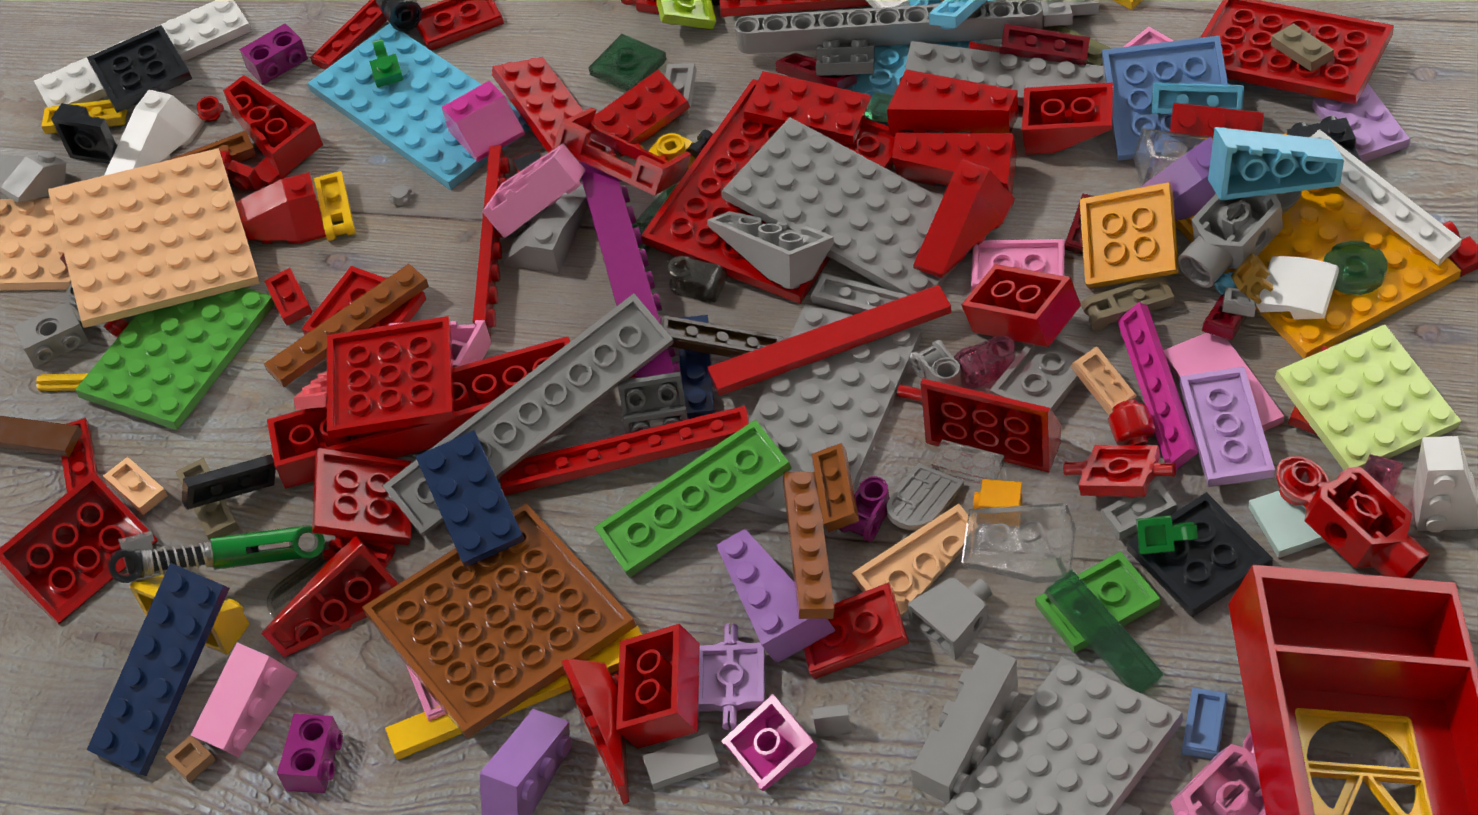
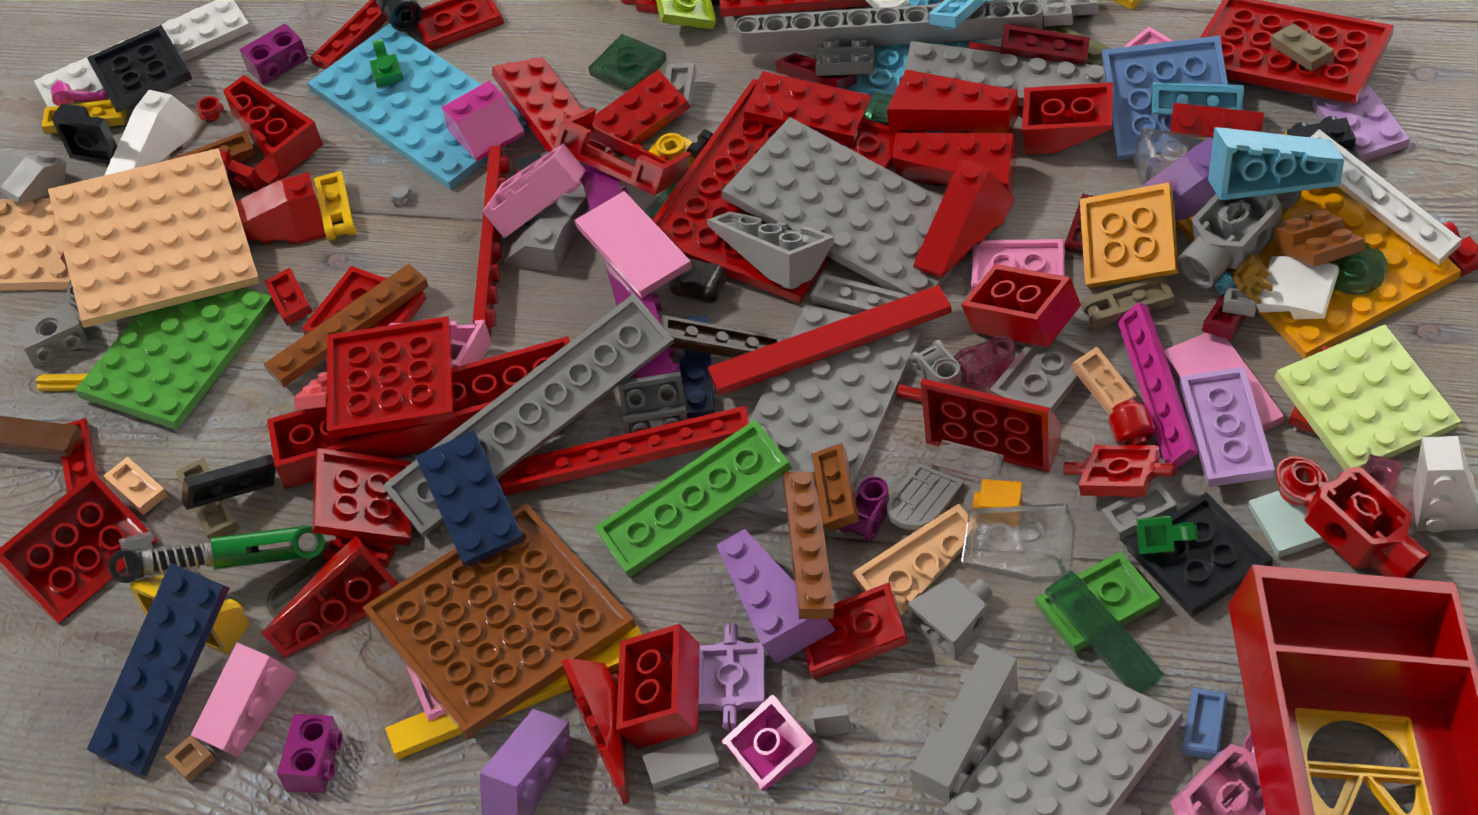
(62, 93): none -> dark pink piece
(116, 327): red plate -> none
(633, 244): none -> bright pink tile
(1316, 238): none -> dark orange plate

